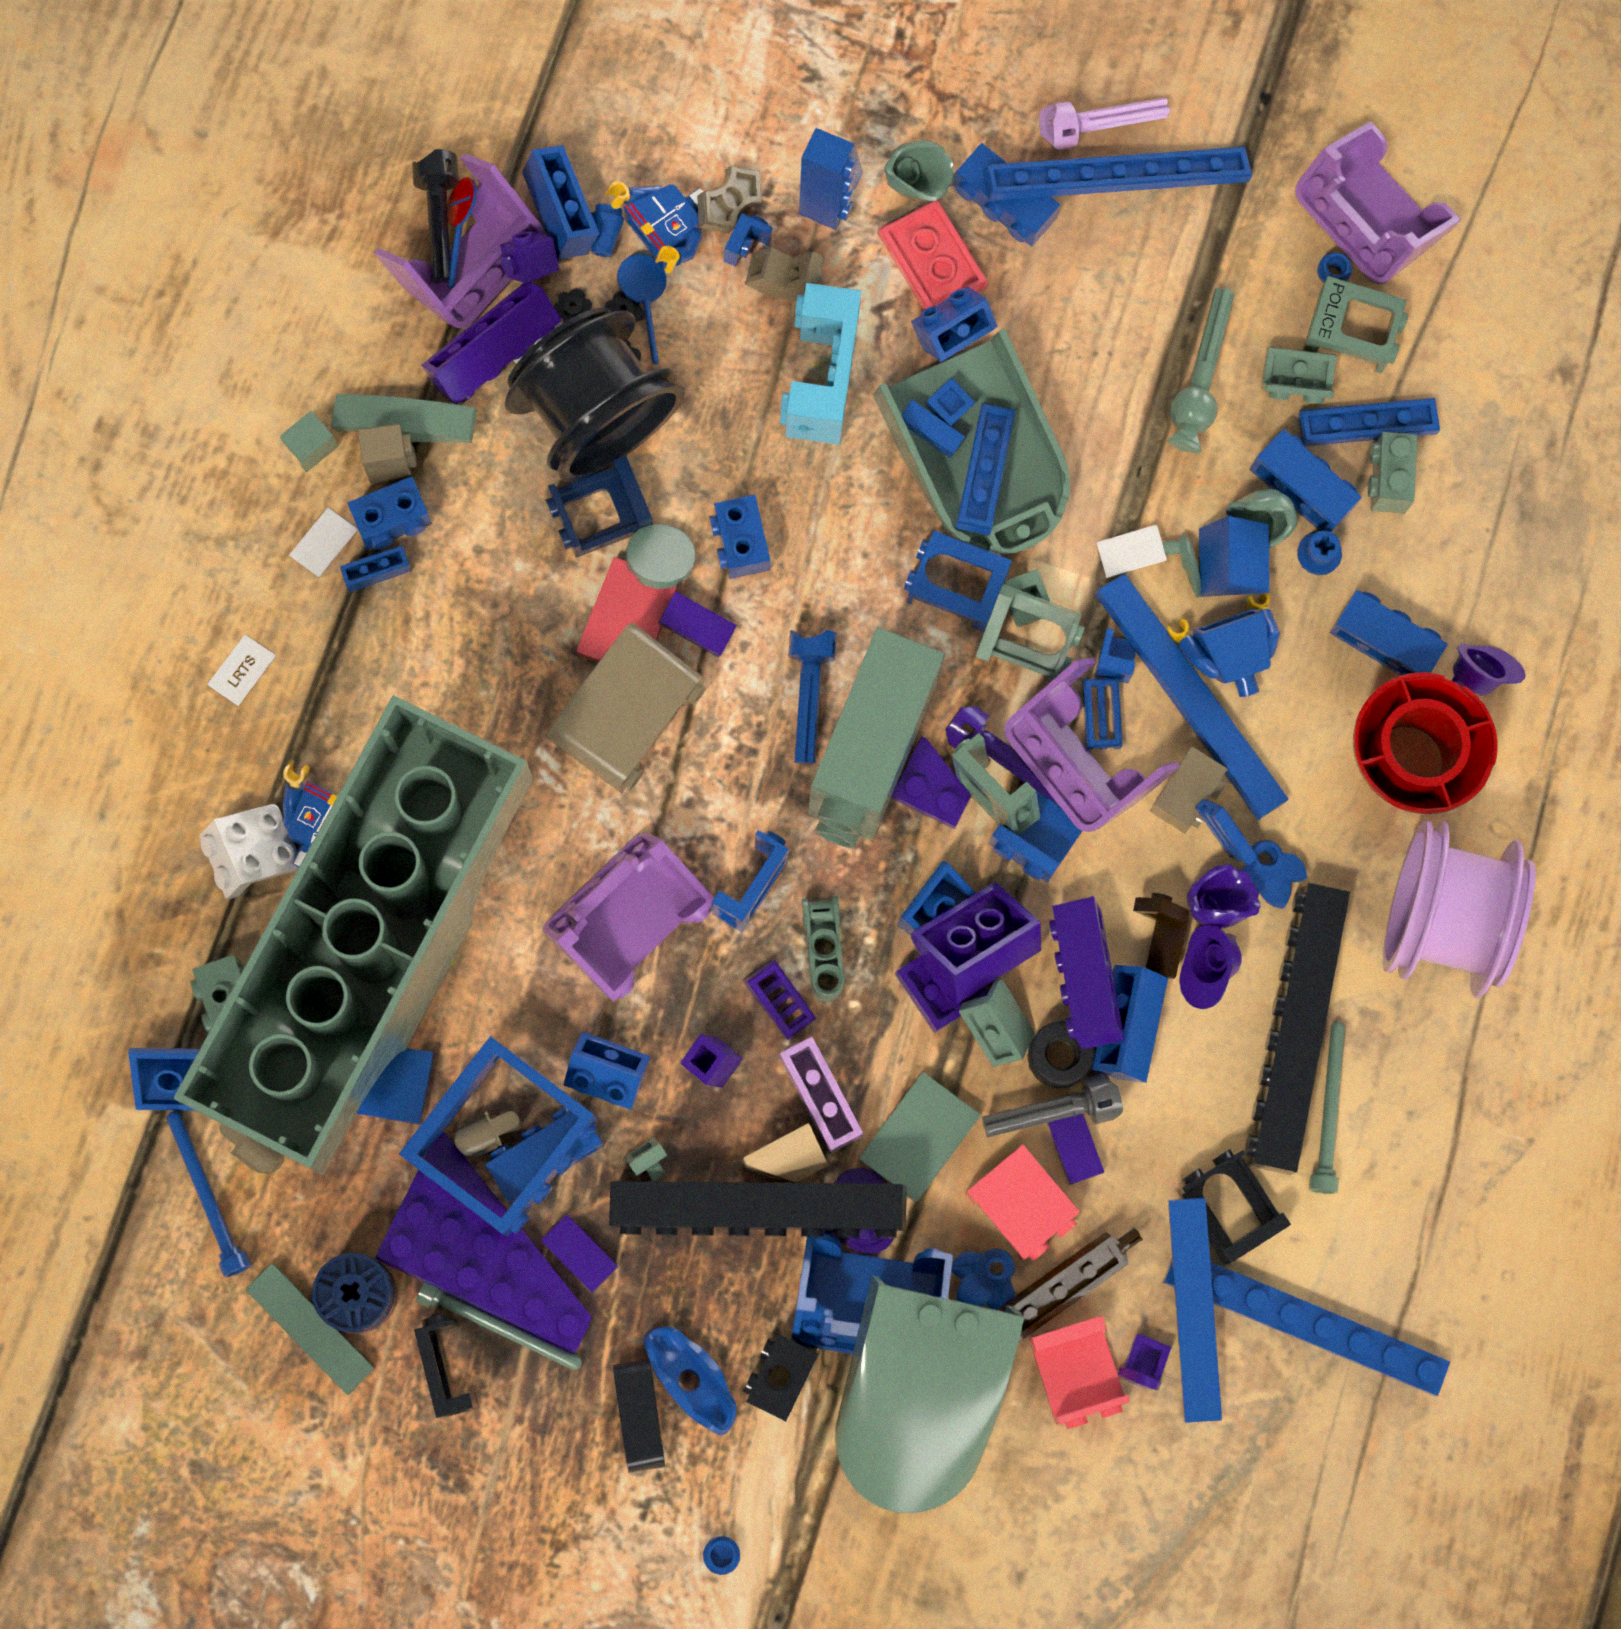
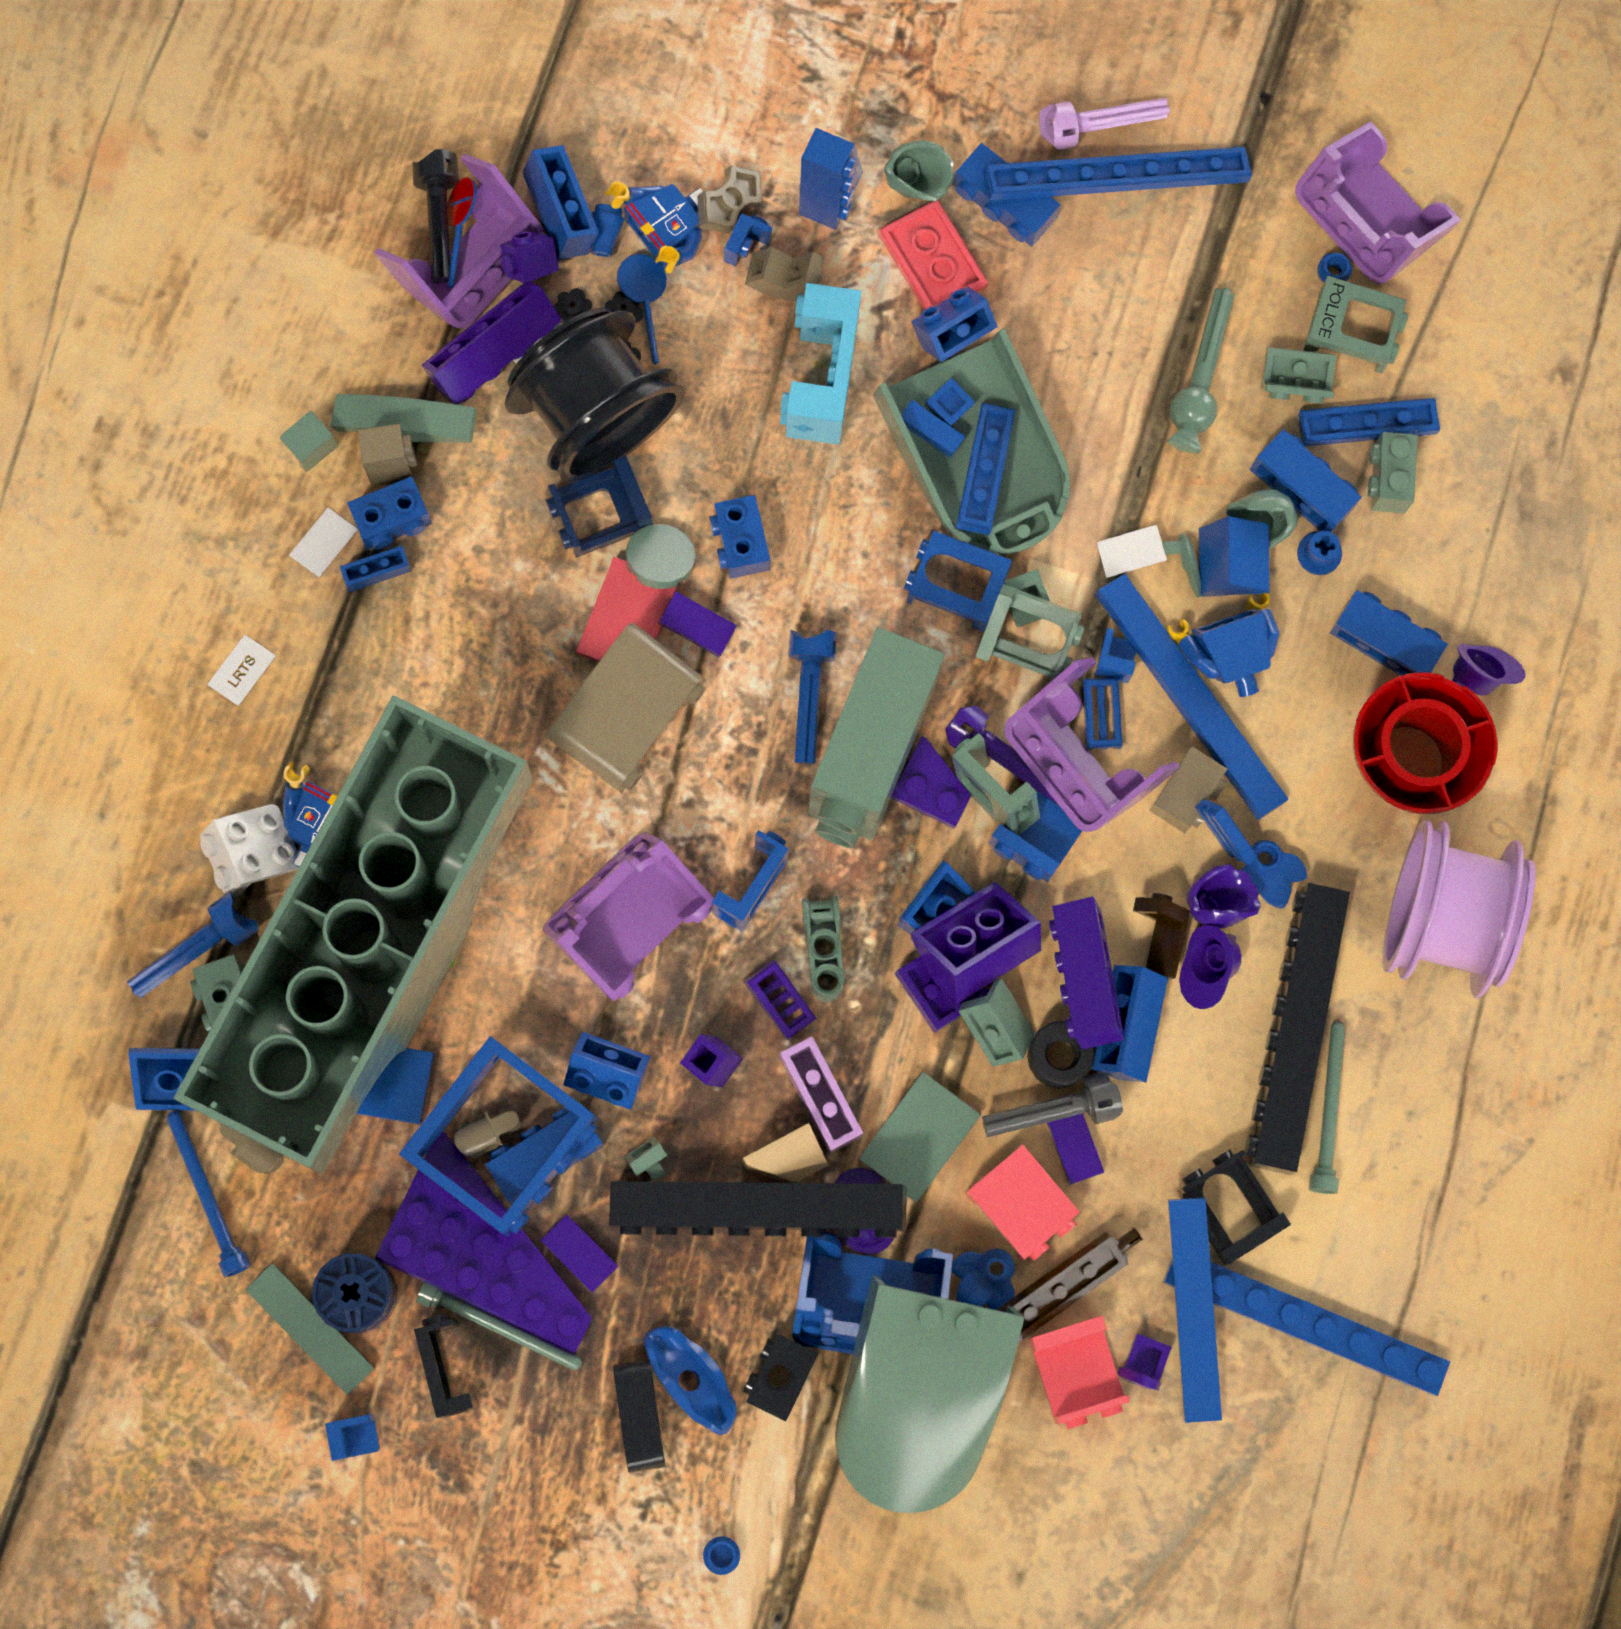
(225, 924): none -> blue piece
(352, 1437): none -> blue panel

